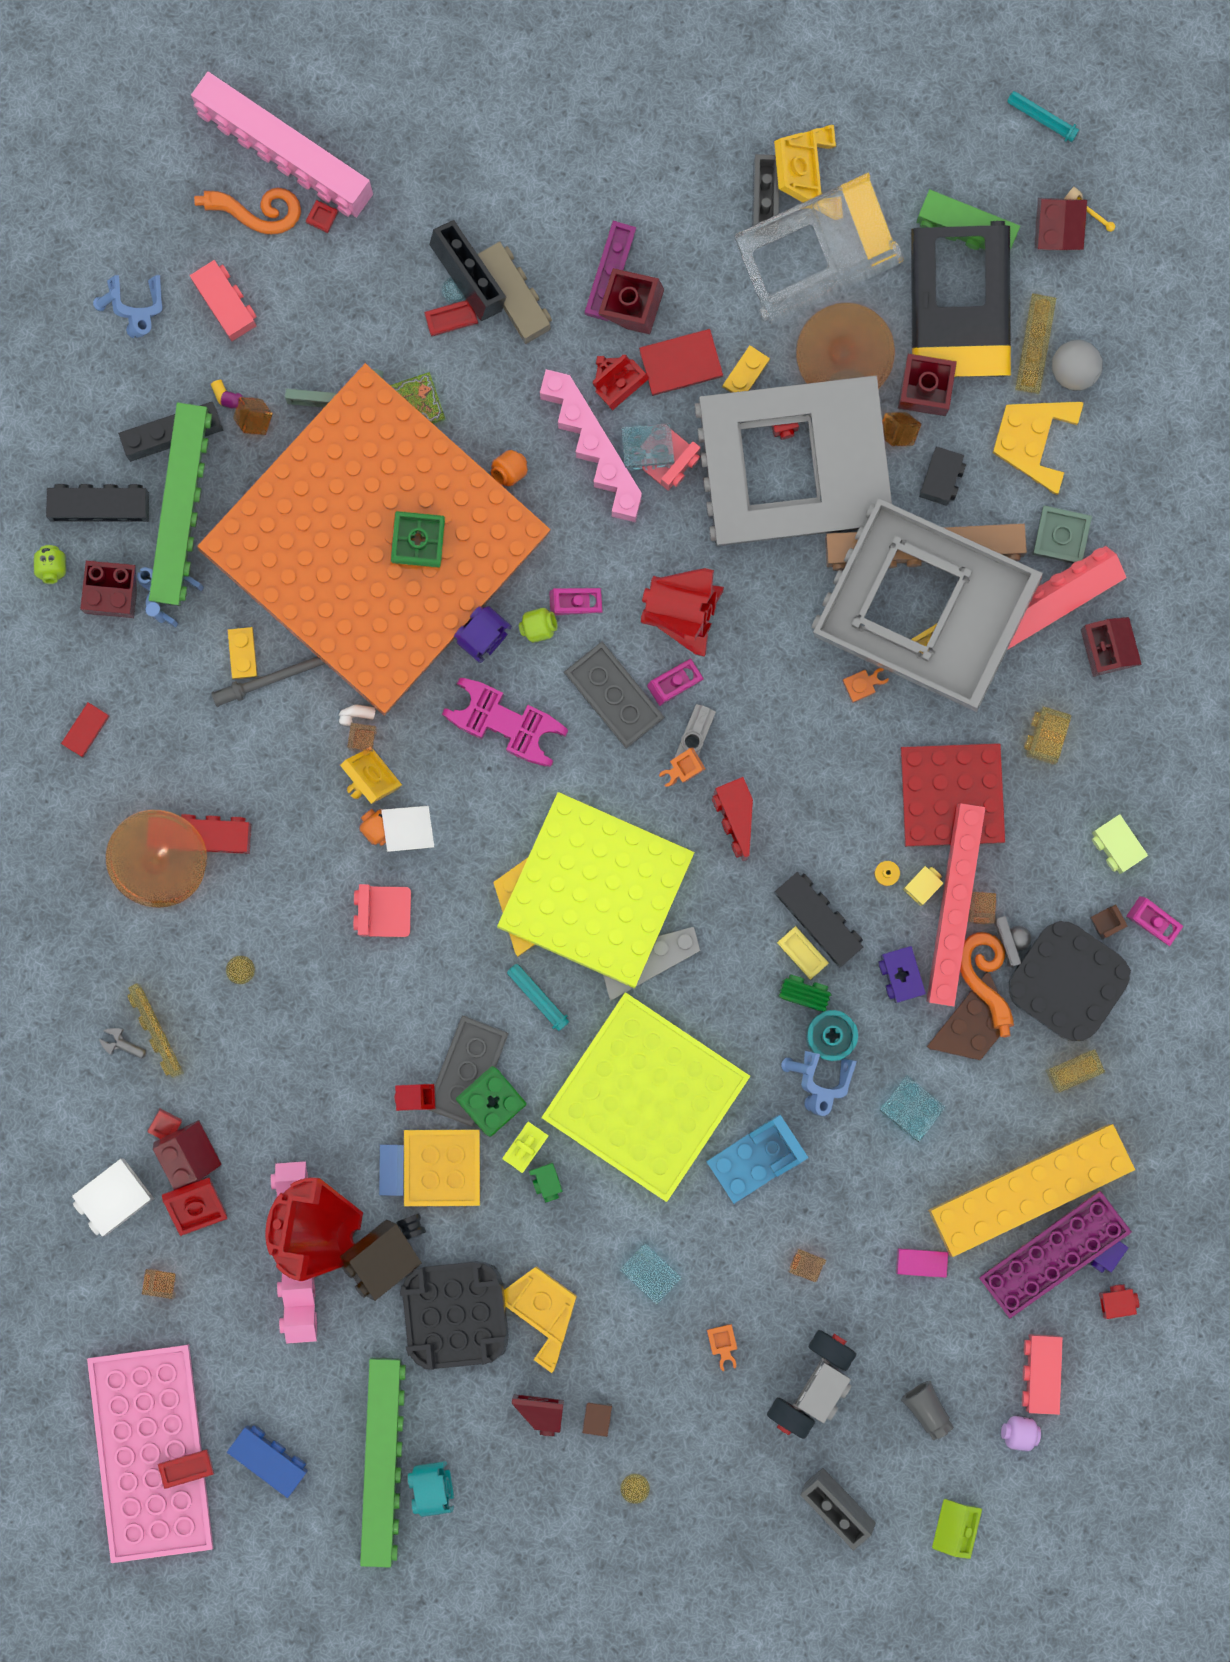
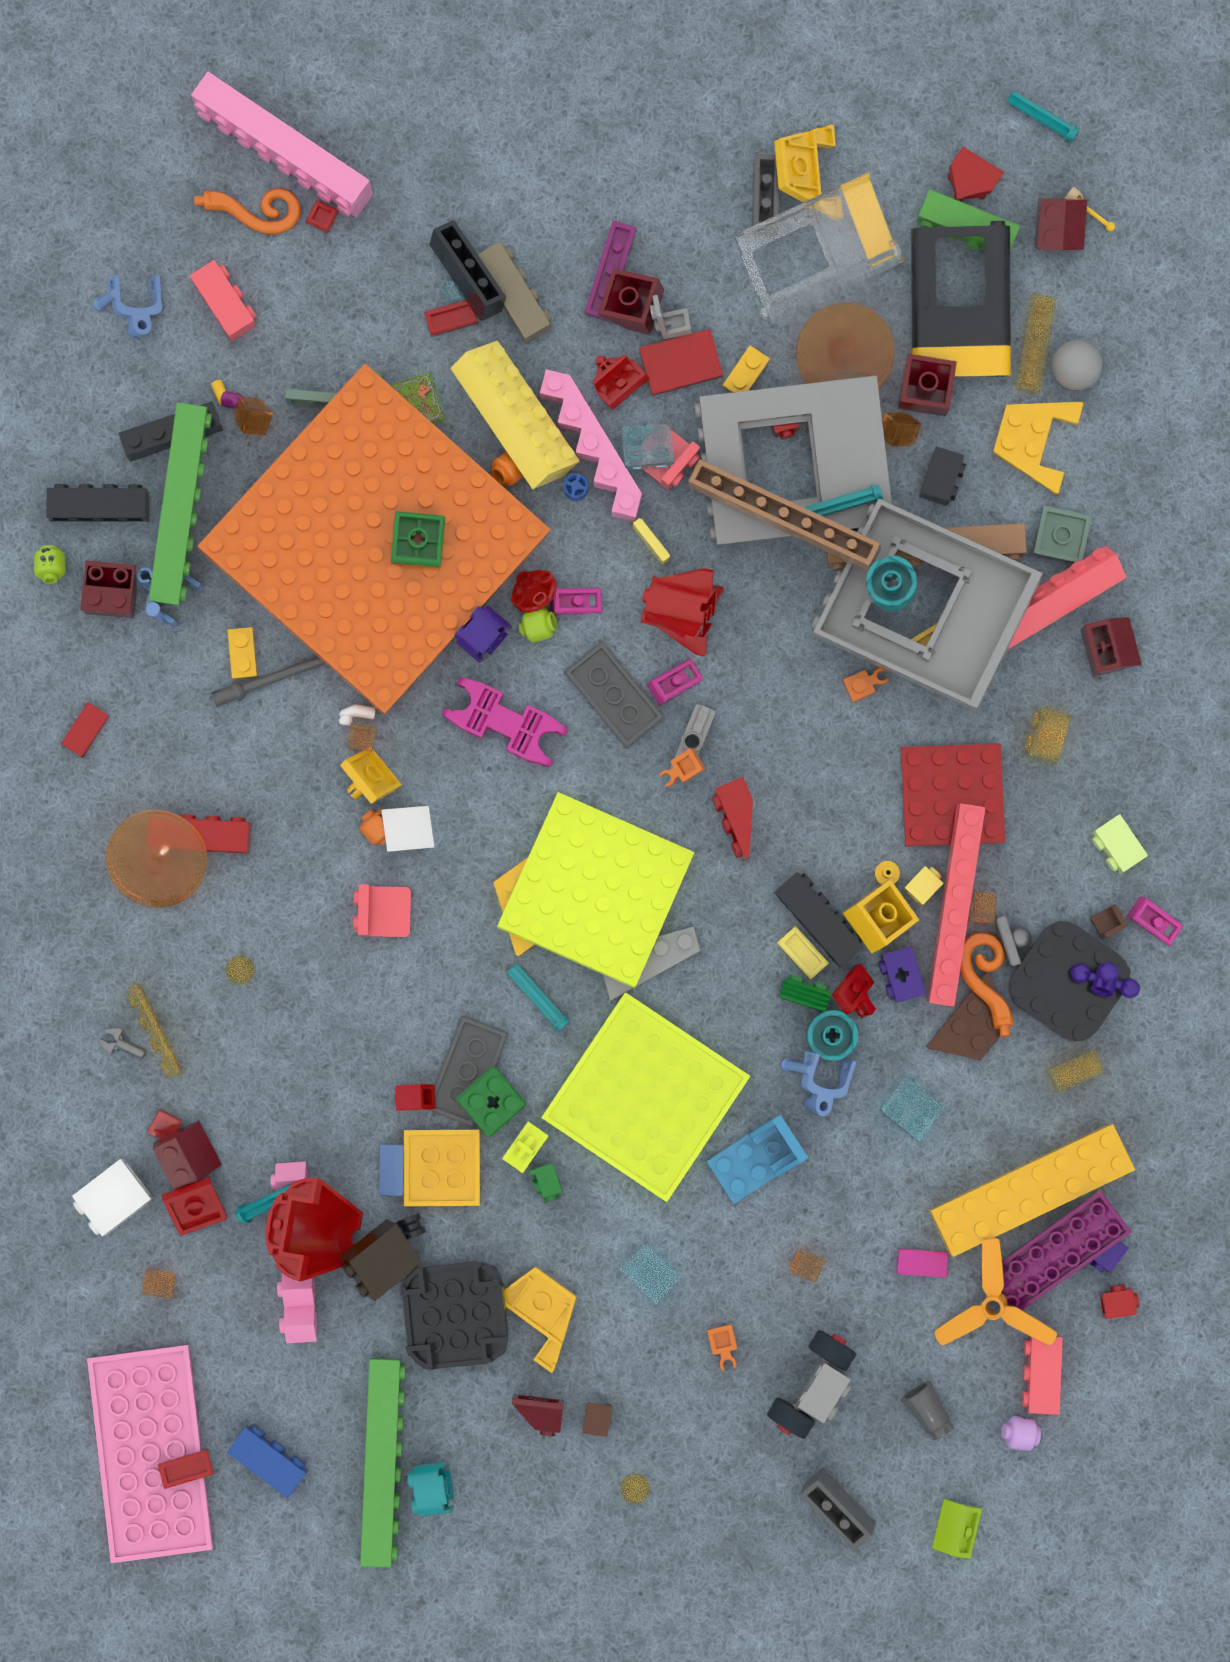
(246, 1213): none -> teal axle
(514, 414): none -> light yellow brick
(534, 591): none -> red dish
(576, 482): none -> blue wheel
(651, 541): none -> light yellow tile
(671, 323): none -> light grey bracket
(784, 515): none -> medium nougat brick
(847, 501): none -> teal axle
(852, 992): none -> red hinge
(881, 916): none -> yellow brick
(886, 570): none -> teal brick
(972, 176): none -> red slope
(977, 1314): none -> light orange piece
(1105, 980): none -> dark purple piece

